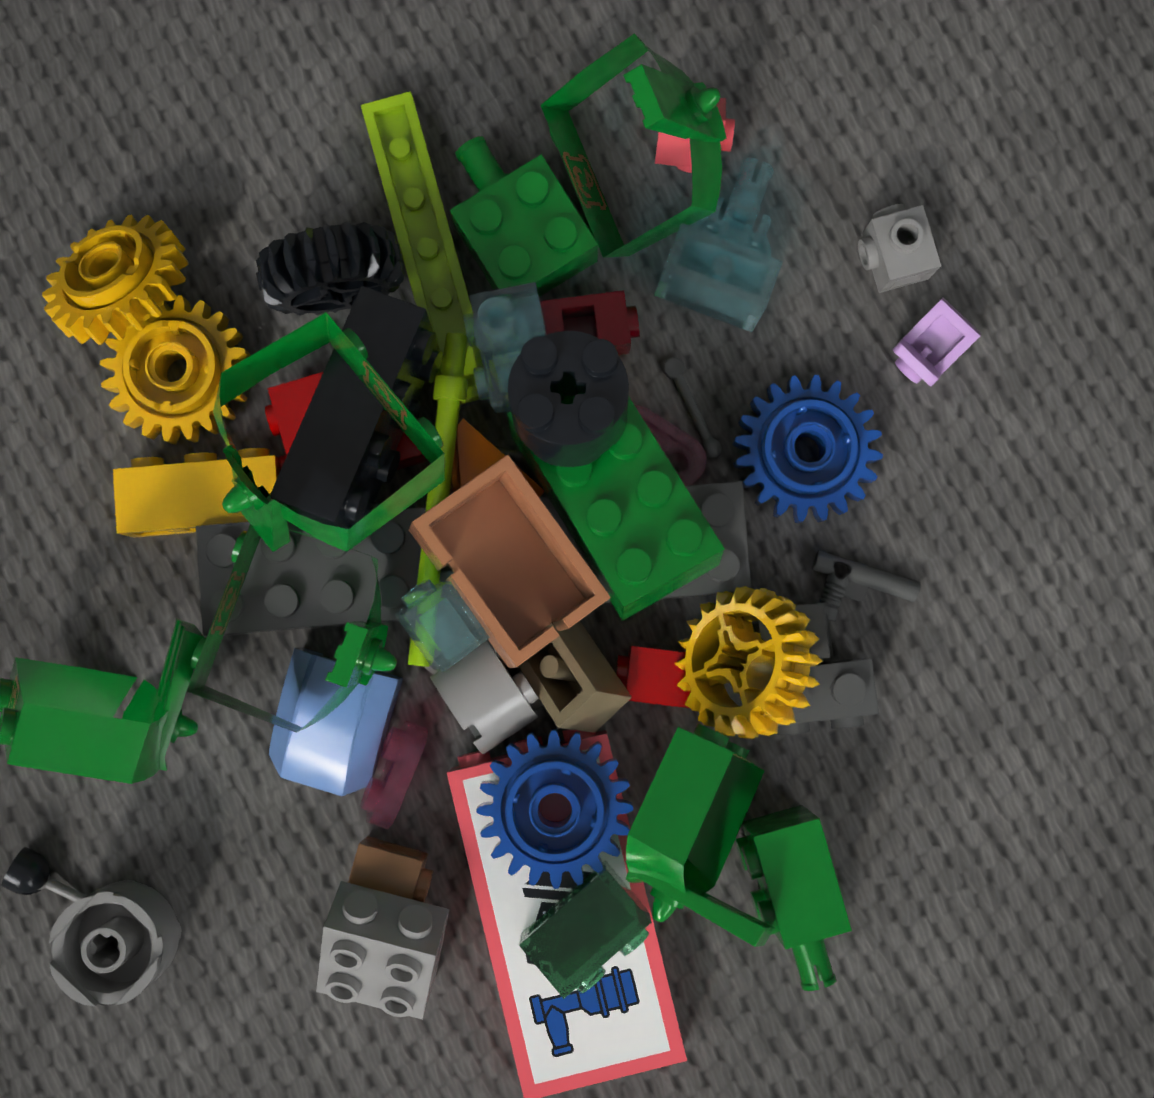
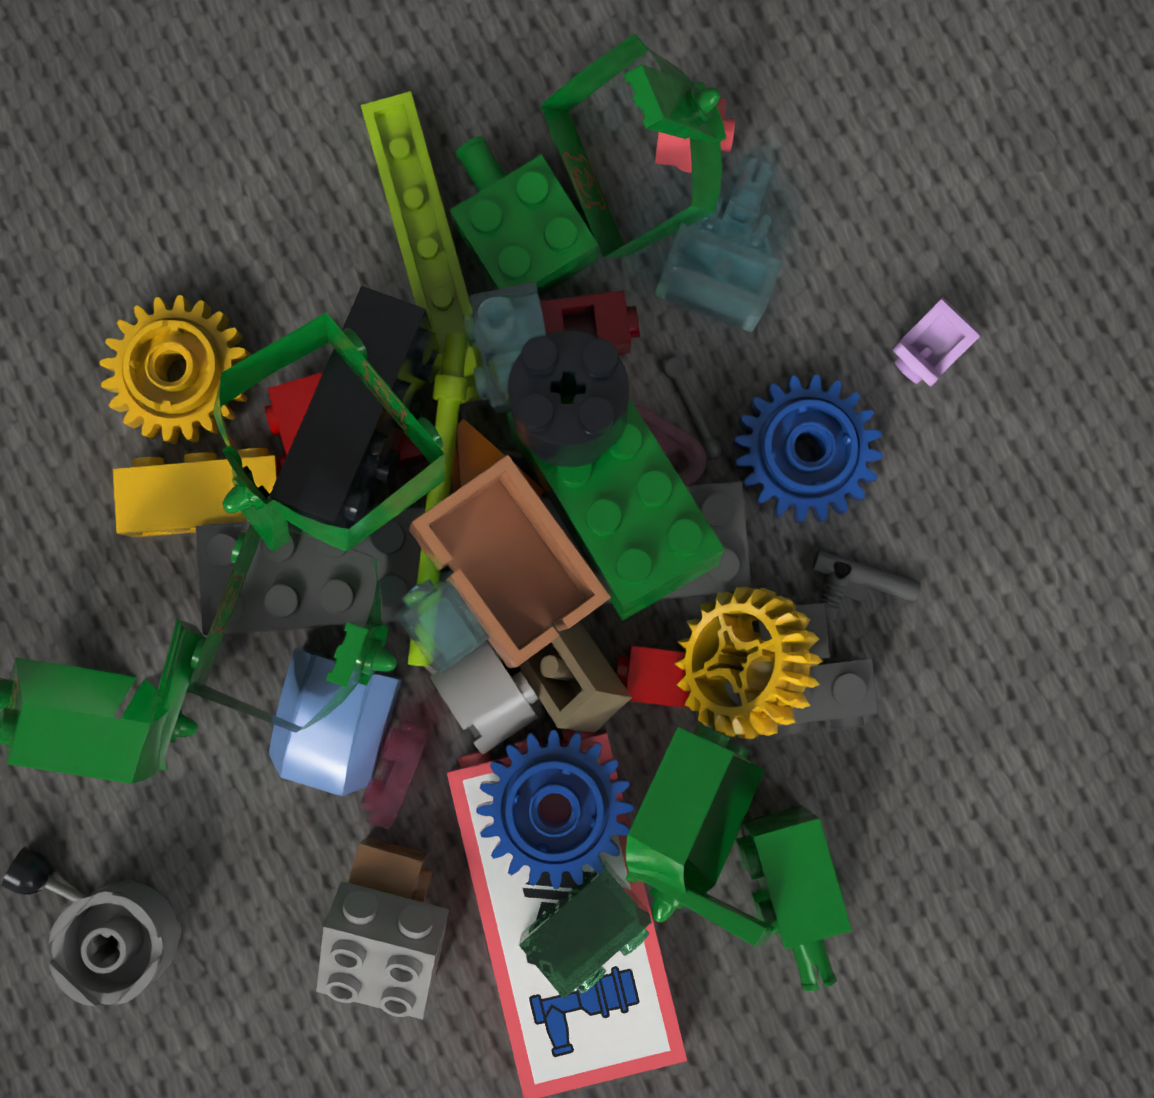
(115, 279): yellow gear -> none
(327, 267): black gear -> none
(898, 247): light grey brick -> none

